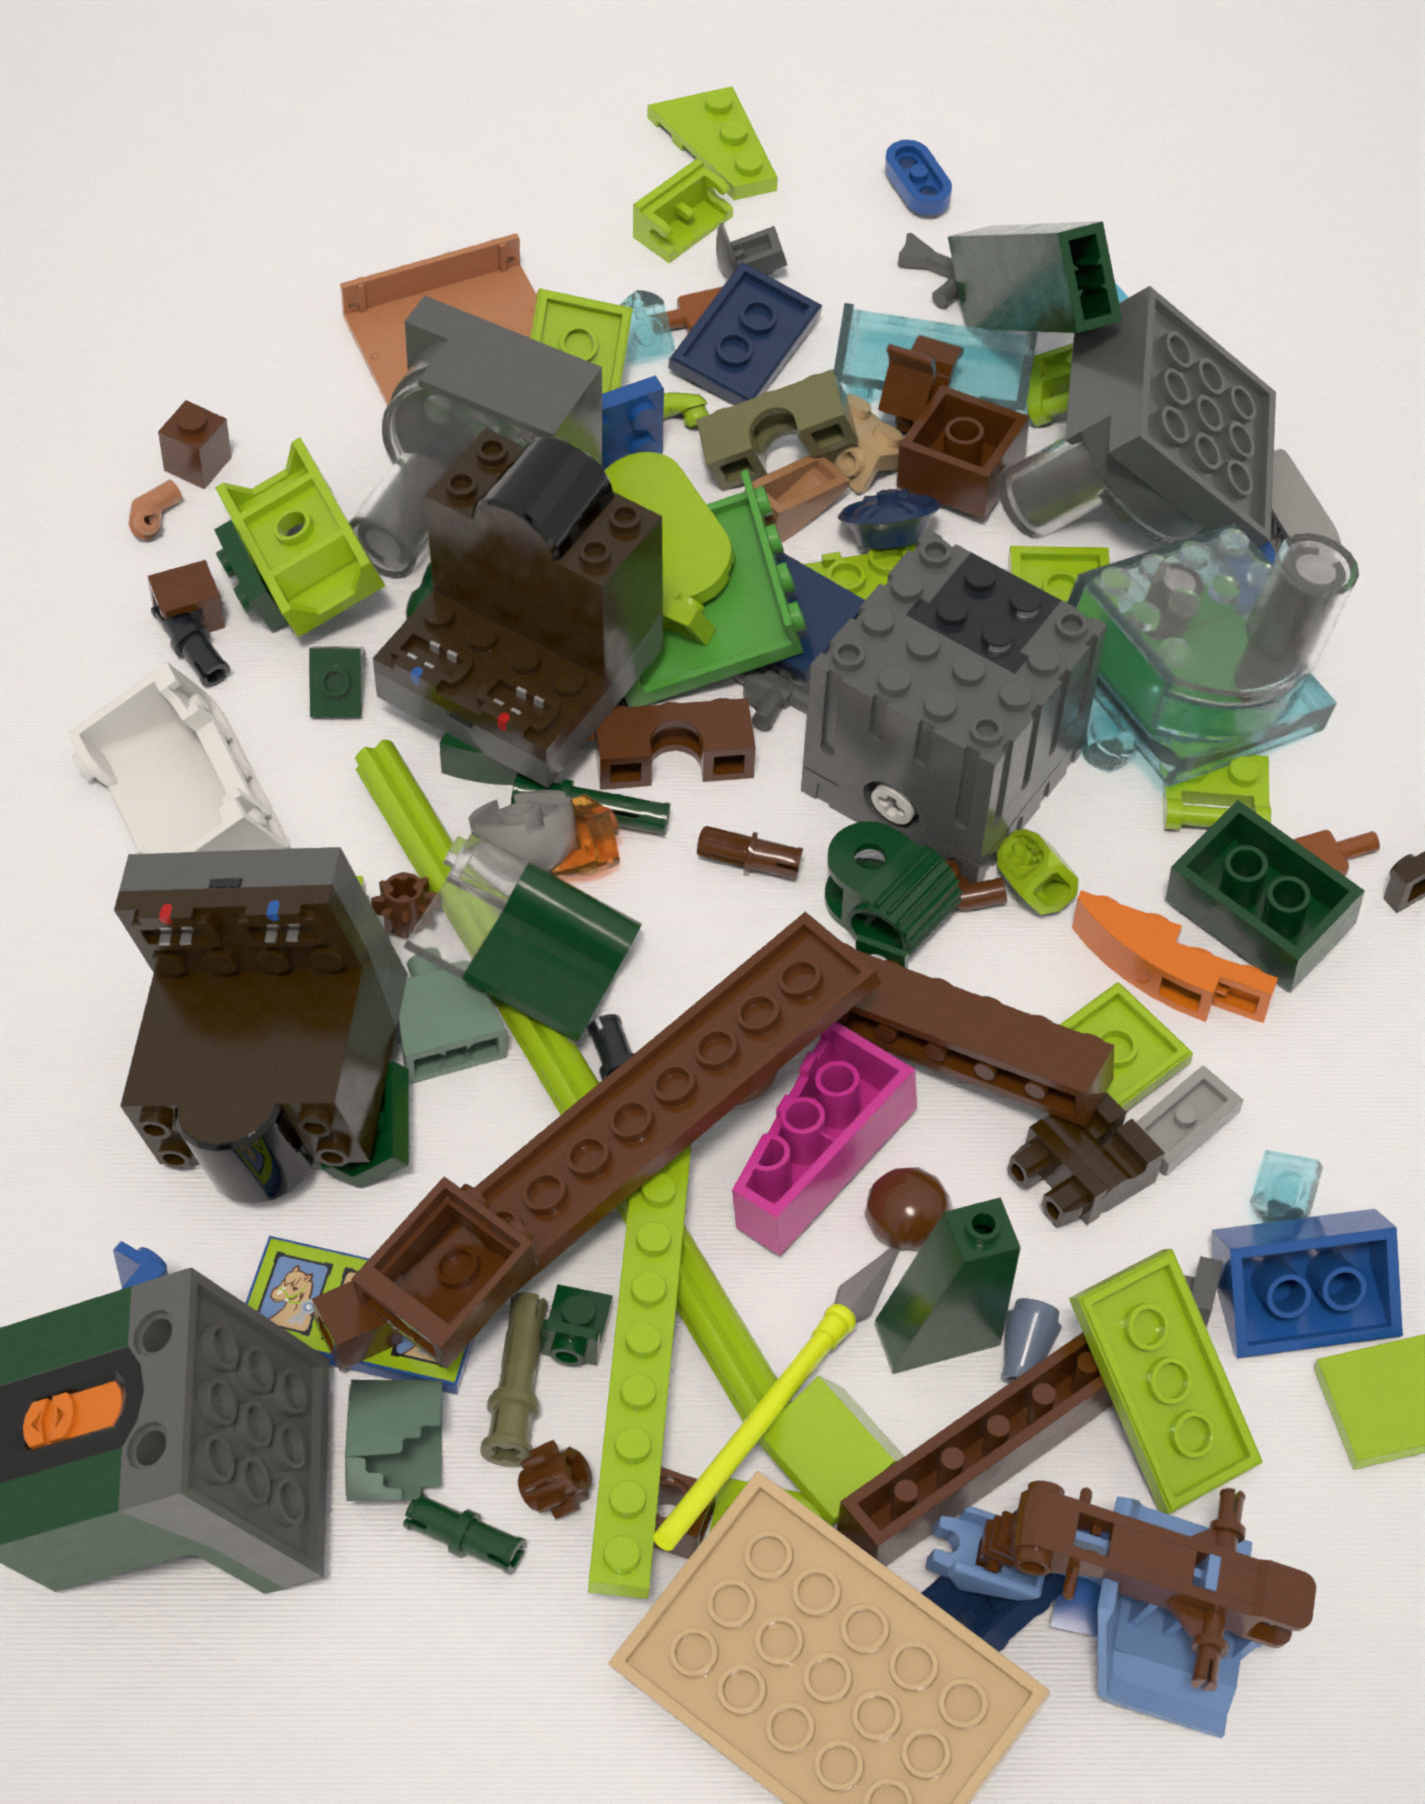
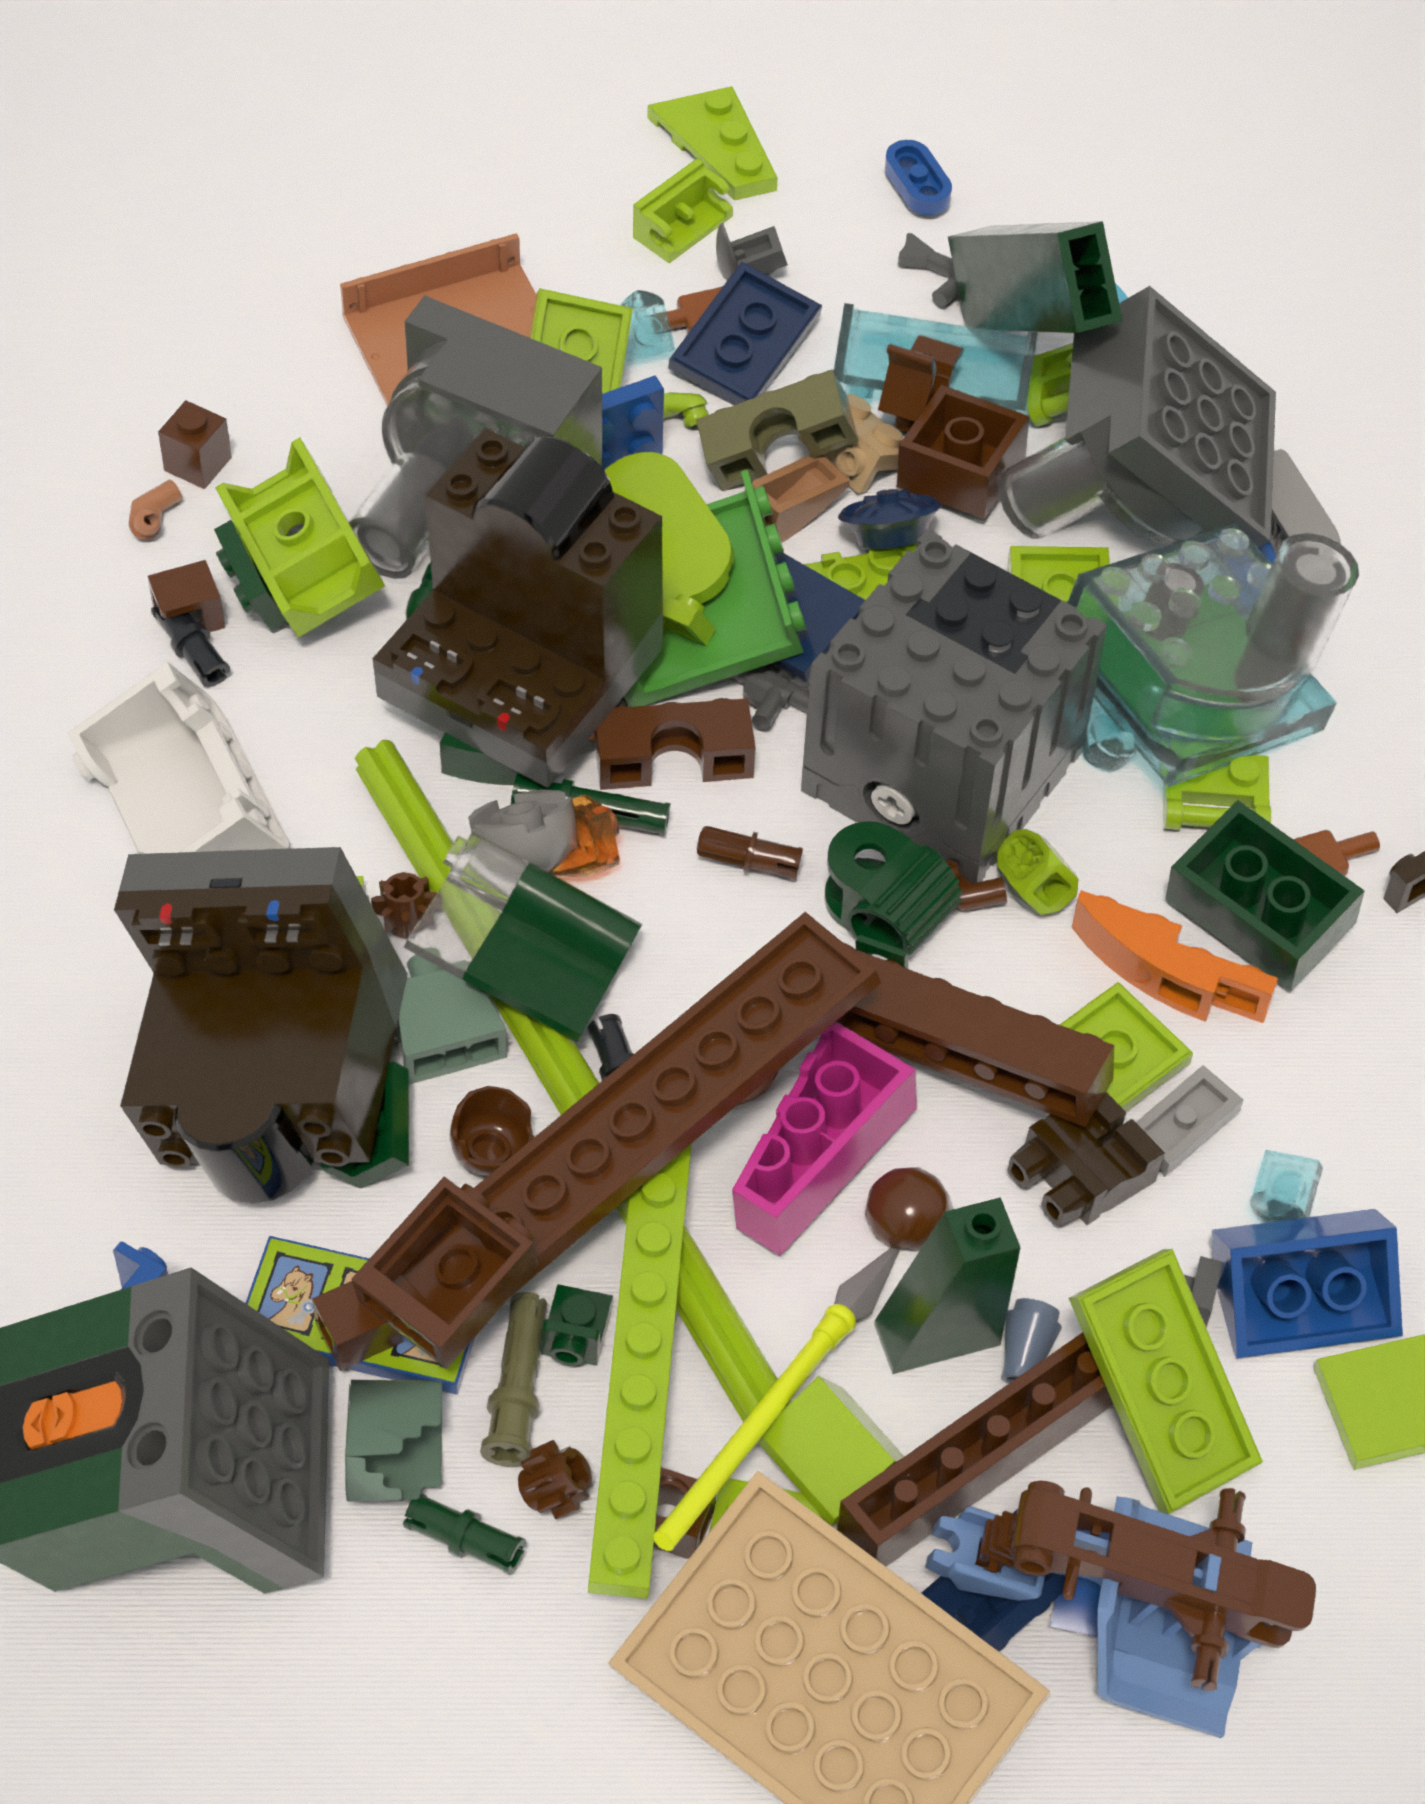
(335, 681): dark green bracket -> none
(489, 1128): none -> reddish brown hair

